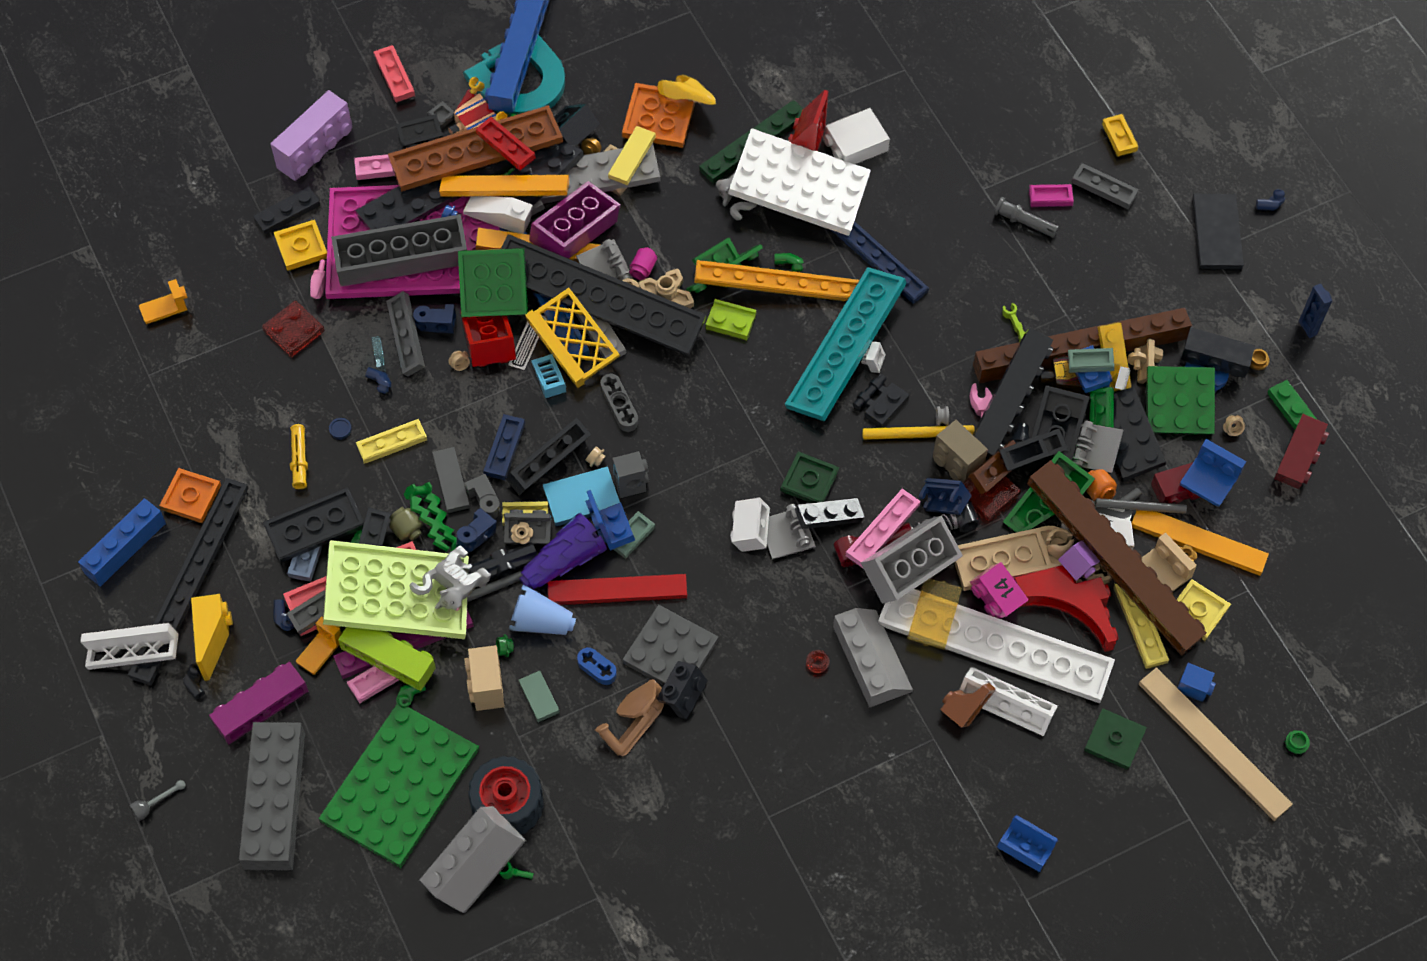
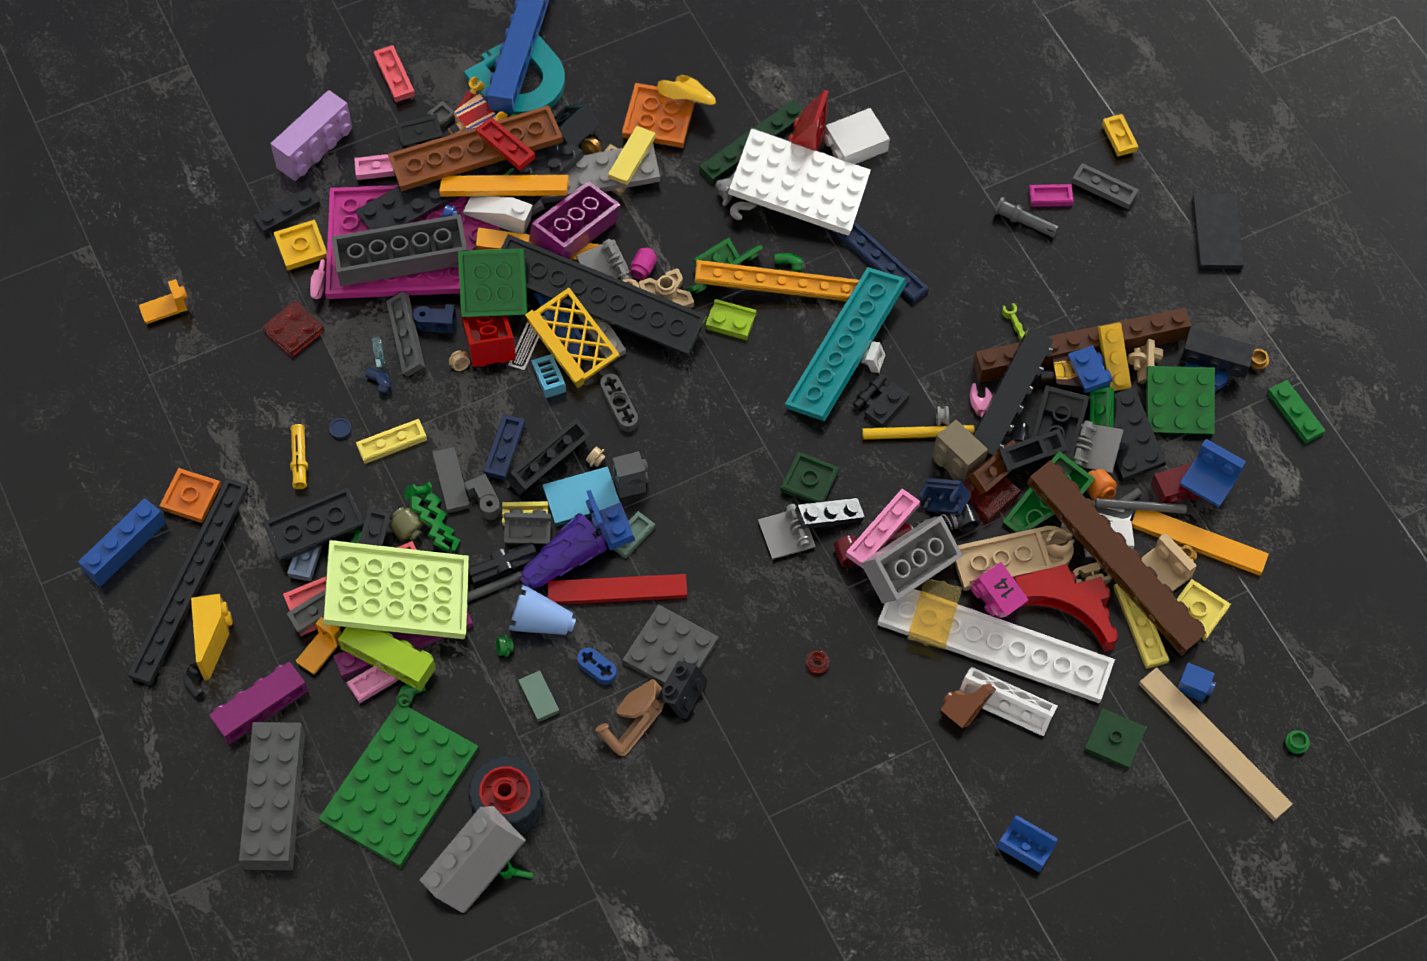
(130, 638): white fence -> none
(141, 808): hinge -> none
(280, 616): dark blue arm -> none
(452, 575): light grey animal -> none
(477, 531): dark blue leg -> none
(484, 678): tan brick -> none
(522, 539): tan plate -> none
(750, 524): white brick -> none
(871, 656): light grey slope -> none
(1079, 561): medium lavender brick -> none
(1091, 360): sand green tile -> none
(1122, 378): white tile -> none
(1237, 429): tan plate -> none
(1272, 203): dark blue arm -> none
(1302, 452): dark red brick -> none
(1315, 310): dark blue plate -> none

